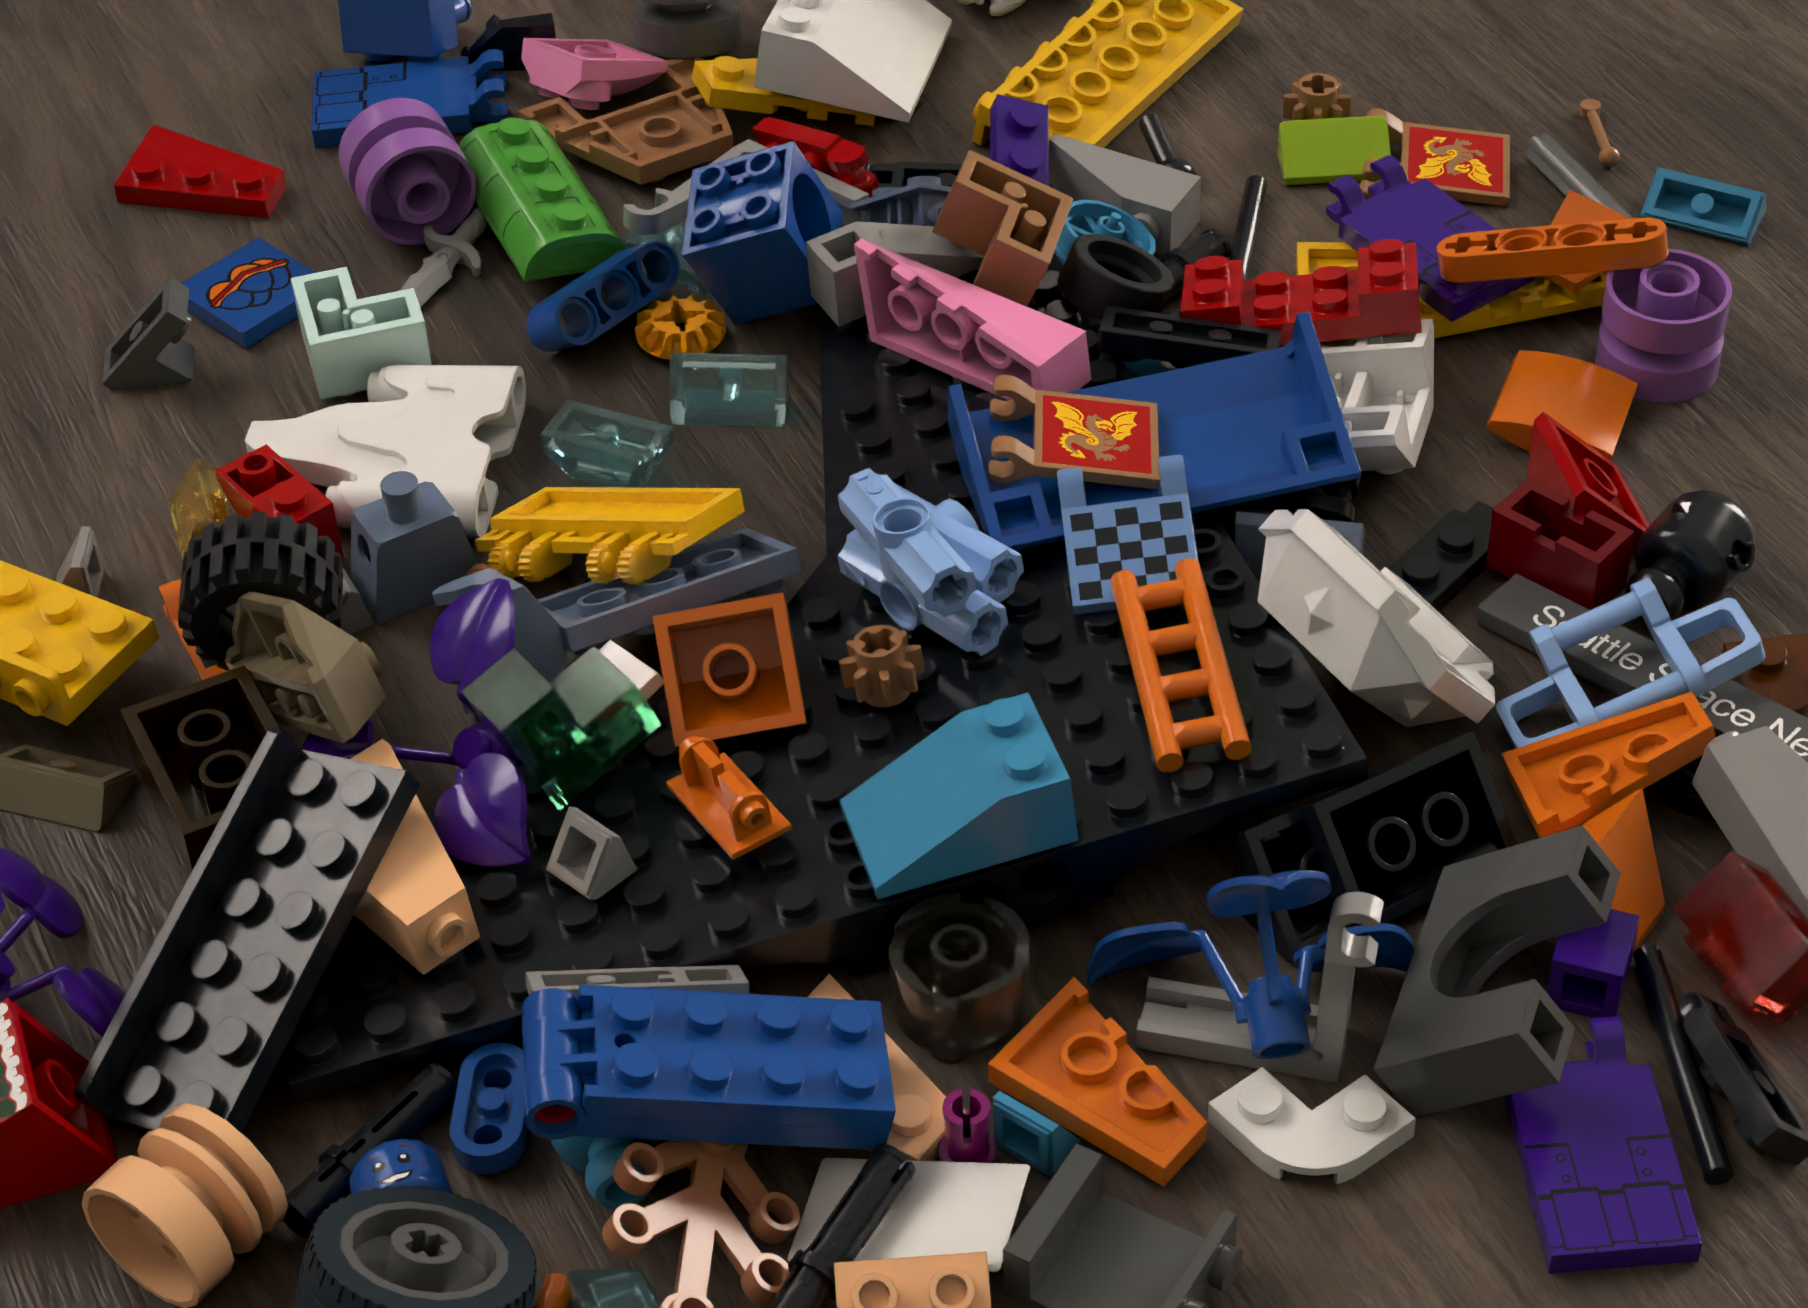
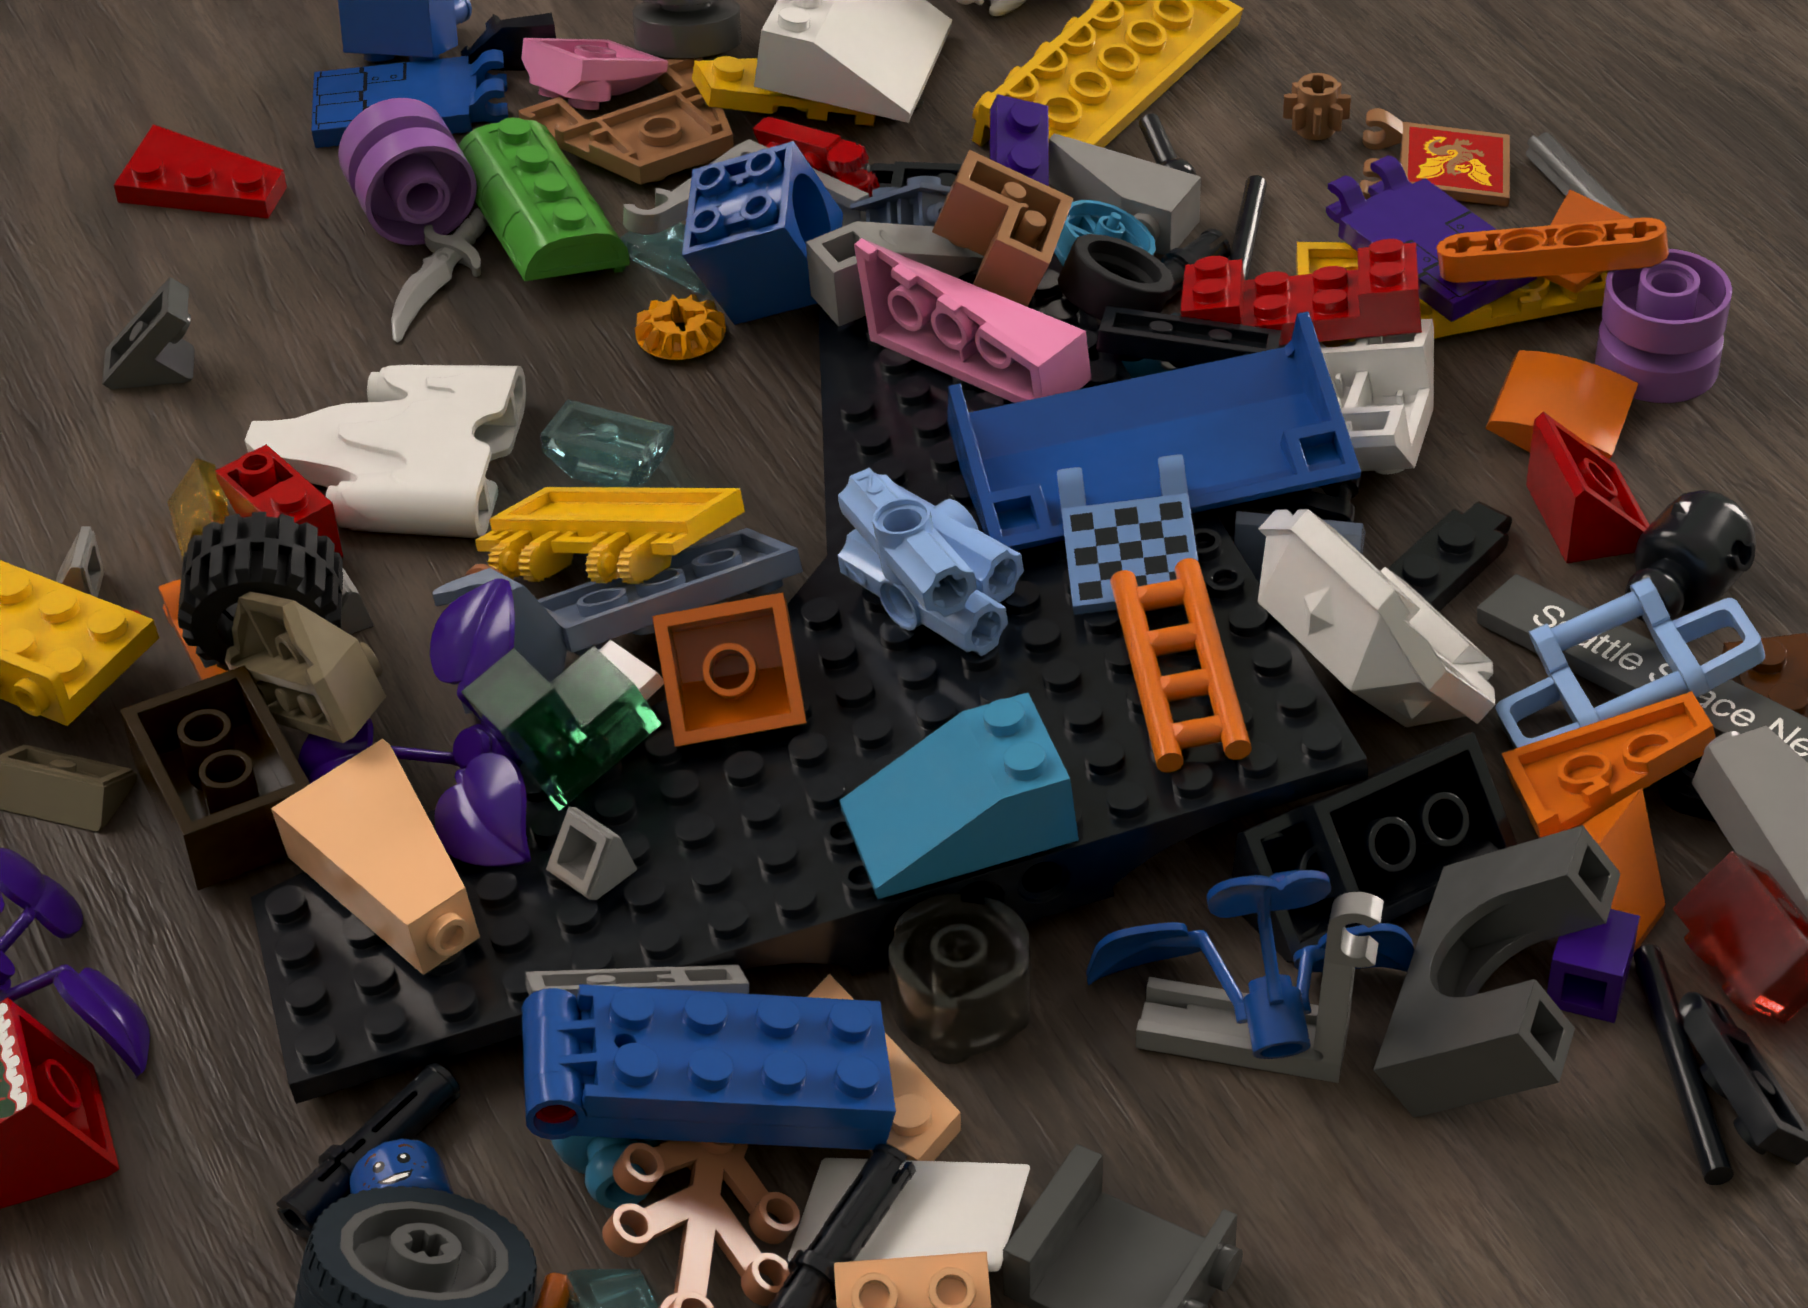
(185, 1205): light nougat wheel -> none
(247, 292): blue tile -> none
(247, 937): black bracket -> none
(356, 336): light aqua brick -> none
(406, 547): sand blue torso -> none
(488, 1113): blue plate -> none
(582, 302): blue beam -> none
(724, 799): orange hinge -> none
(729, 390): clear light blue slope -> none
(882, 666): medium nougat gear -> none
(967, 1129): magenta pin -> none
(1030, 1135): dark azure slope -> none
(1096, 1086): orange wing -> none
(1102, 435): flag -> none
(1330, 148): lime slope -> none
(1334, 1138): white plate -> none
(1558, 547): dark red brick -> none
(1591, 110): medium nougat hinge -> none
(1603, 1163): dark purple tile -> none
(1704, 206): dark azure slope -> none

